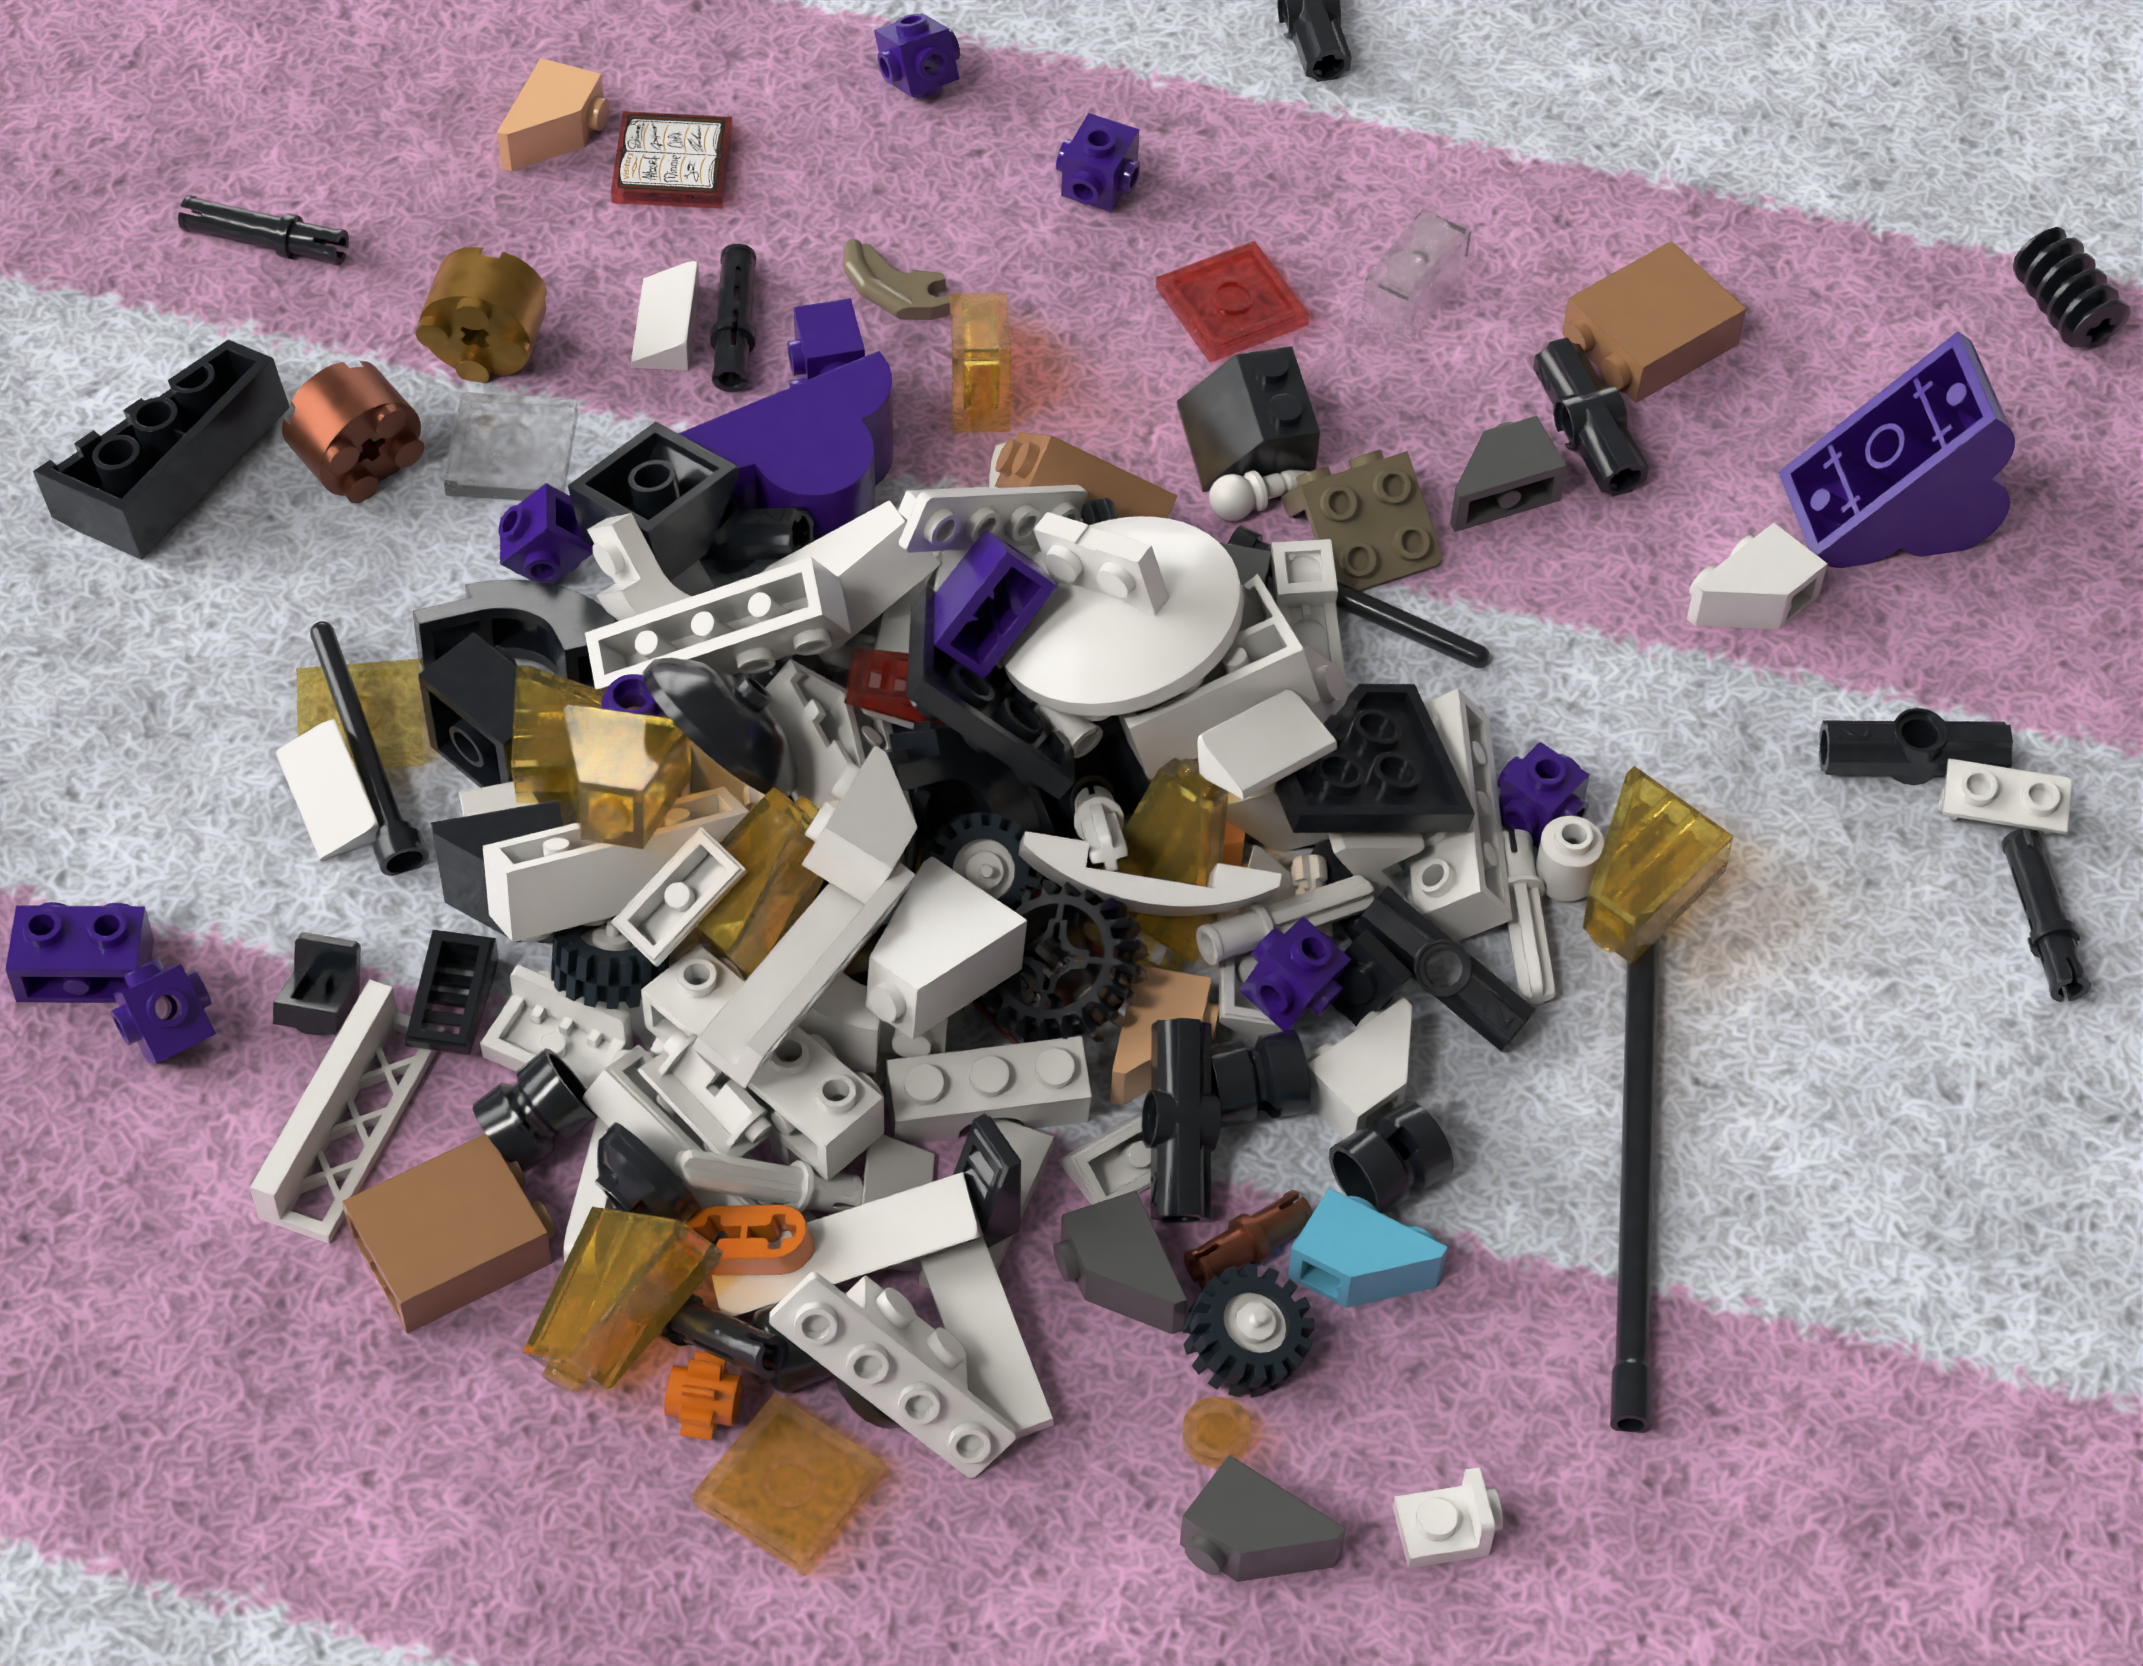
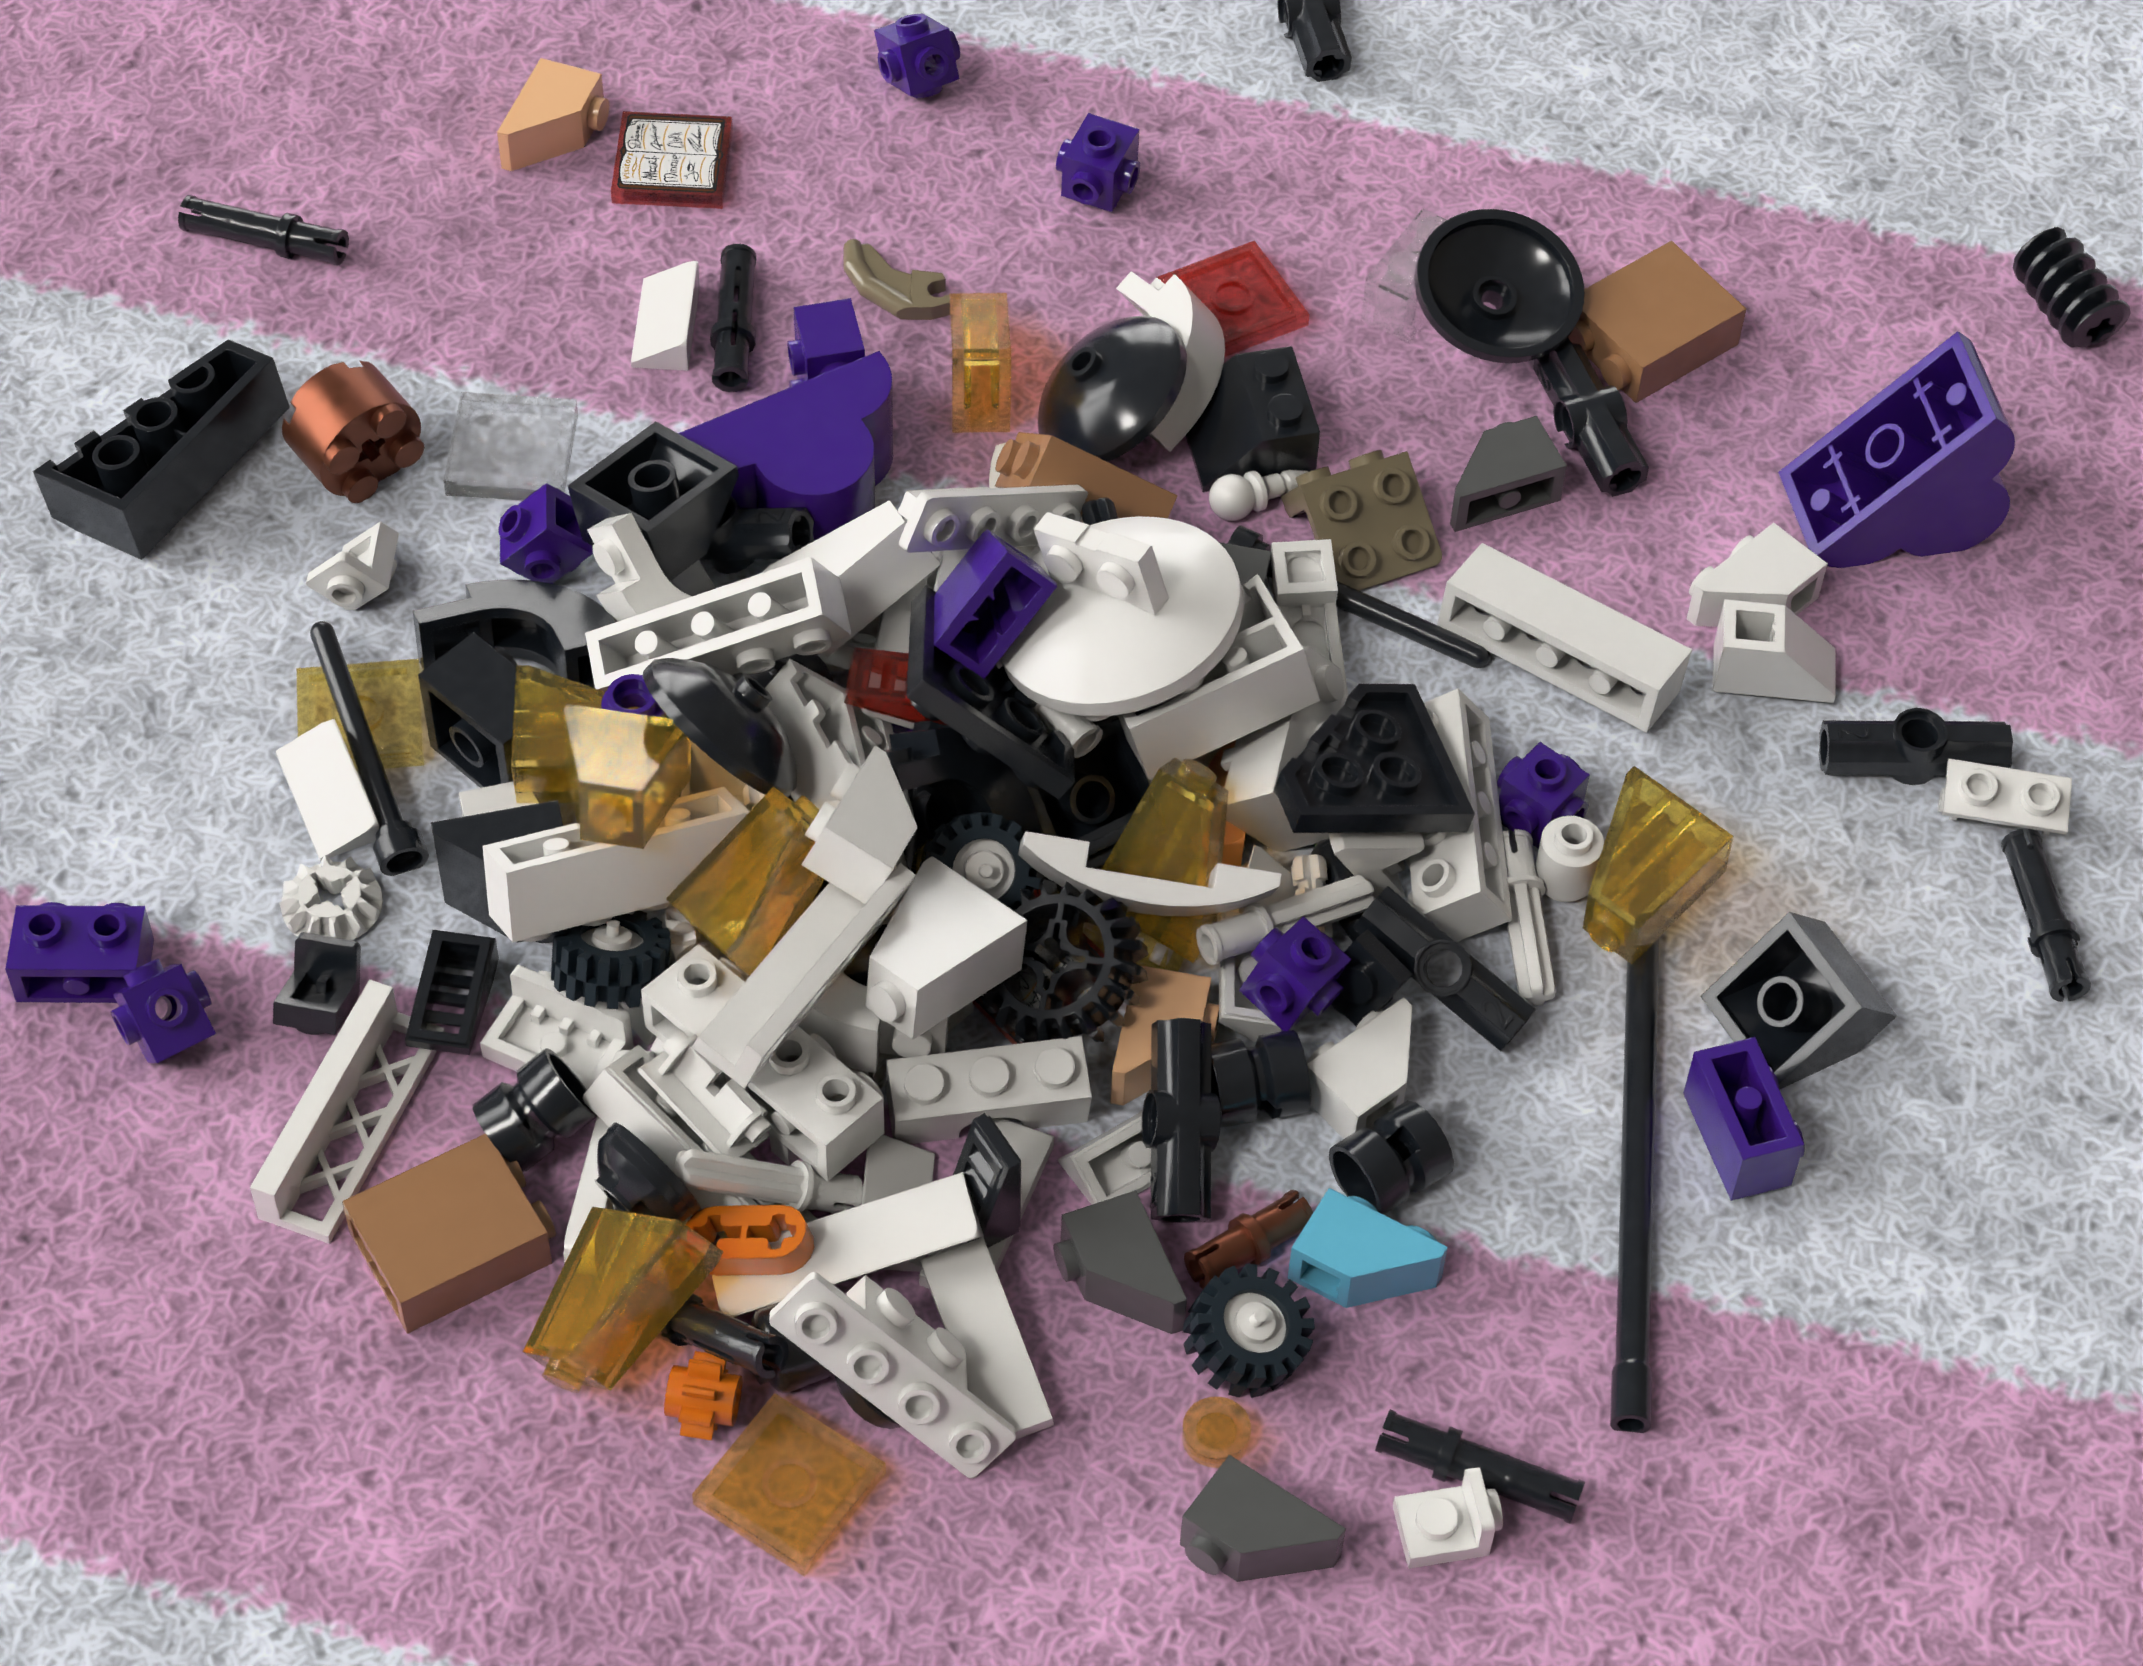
(358, 571): none -> white bracket
(359, 893): none -> white gear
(483, 313): pearl gold brick -> none
(679, 896): white slope -> none
(1100, 823): white axle -> none
(1114, 386): none -> black dish
(1203, 345): none -> white arch
(1263, 745): white slope -> none
(1450, 1456): none -> black pin
(1506, 263): none -> black dish
(1570, 634): none -> white brick
(1743, 1118): none -> dark purple brick
(1771, 654): none -> white slope
(1799, 999): none -> black slope

